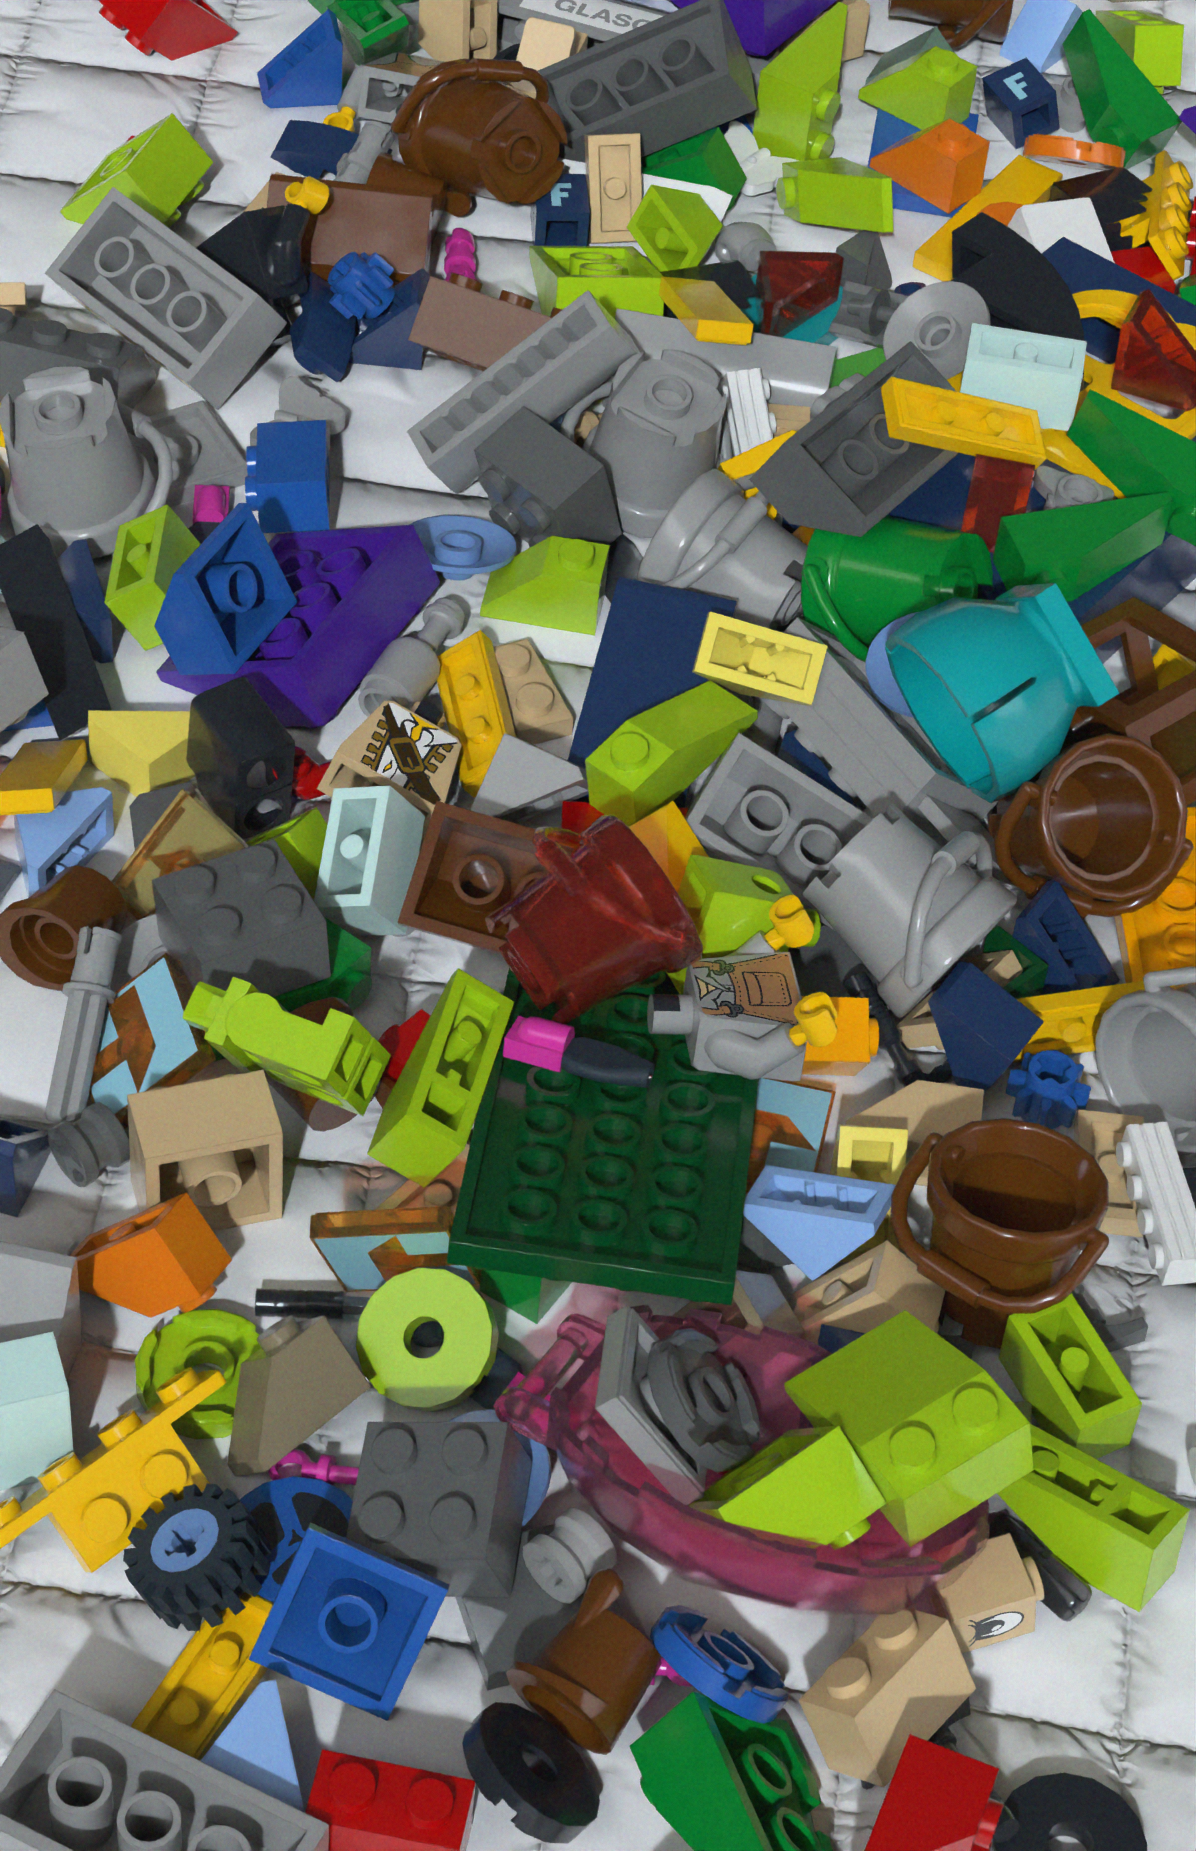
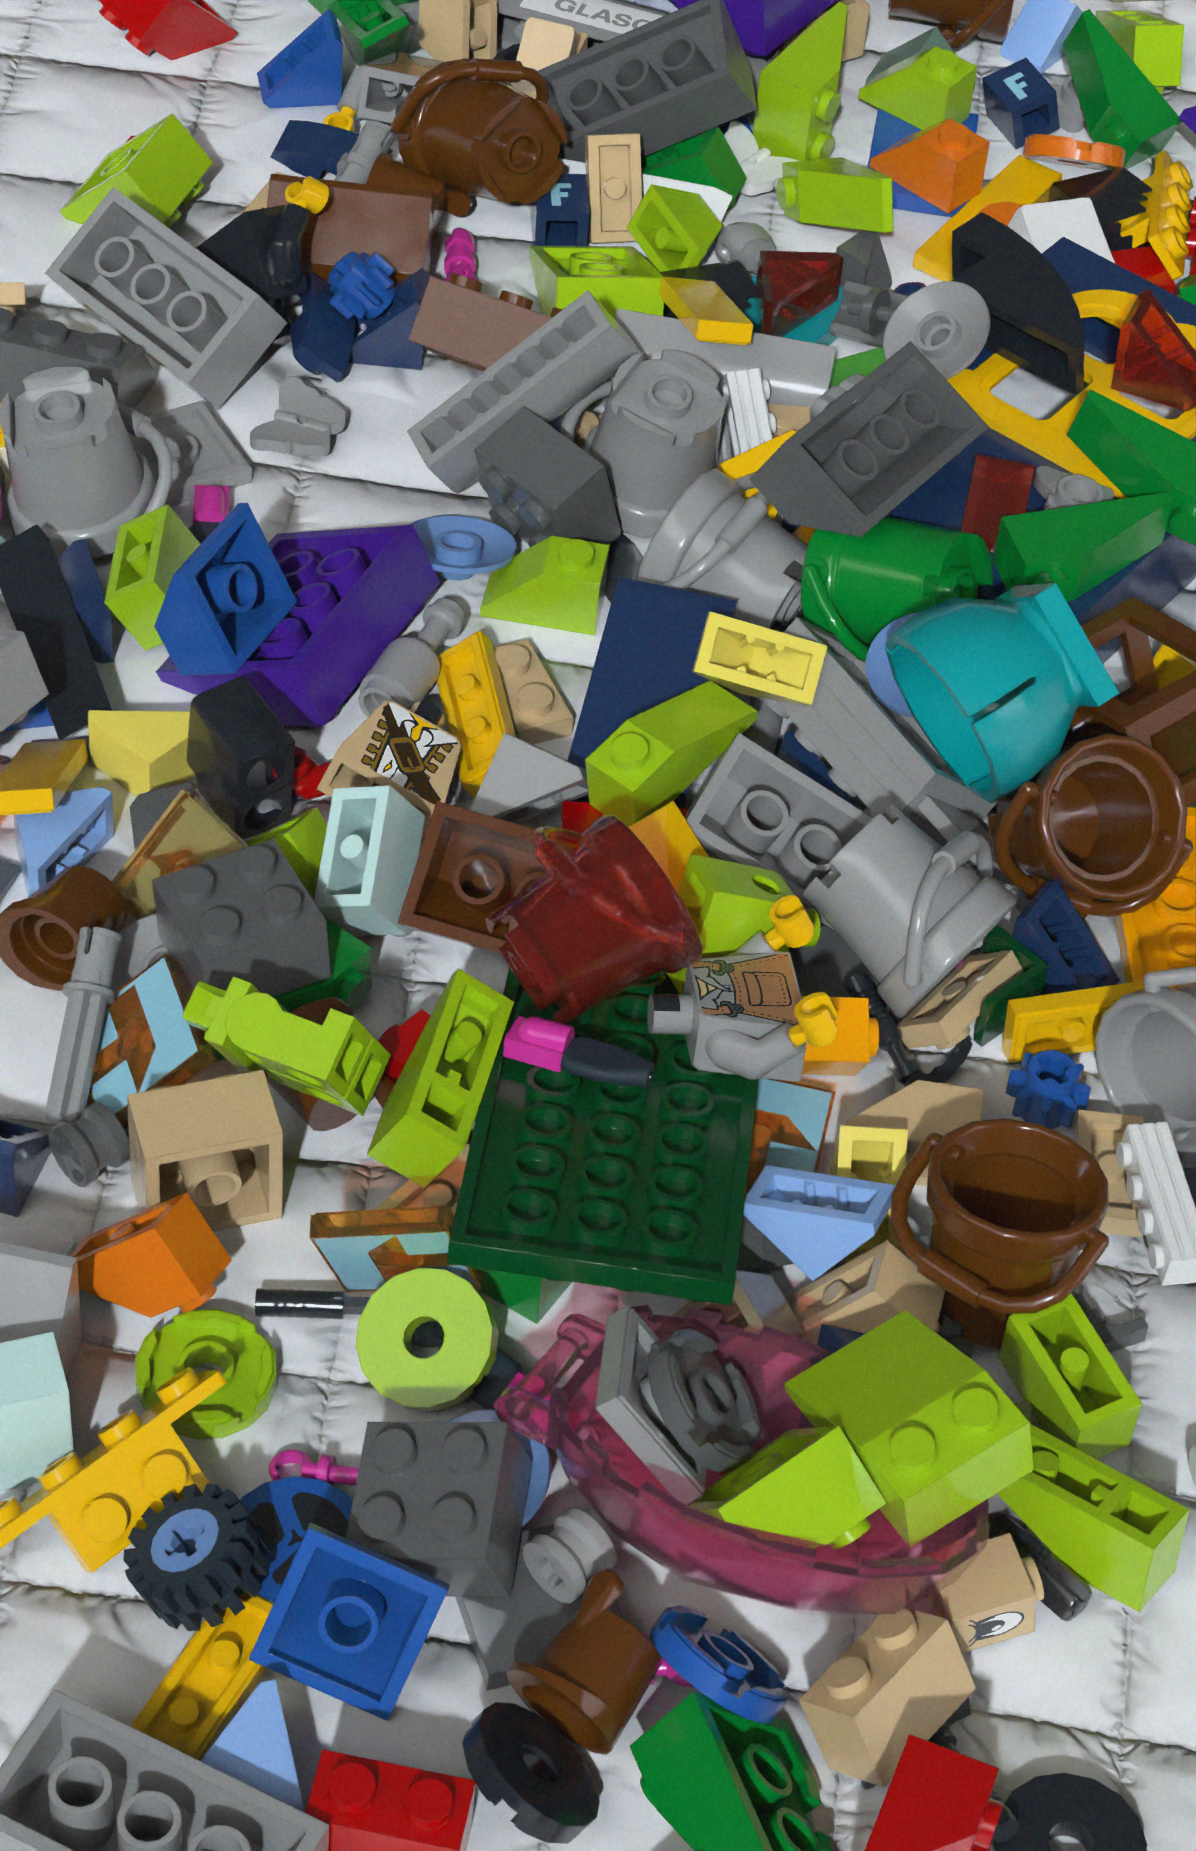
(289, 1391): dark tan slope -> none
(290, 476): blue brick -> none
(962, 422): yellow tile -> none
(979, 1026): dark blue slope -> none
(1026, 371): light aqua brick -> none

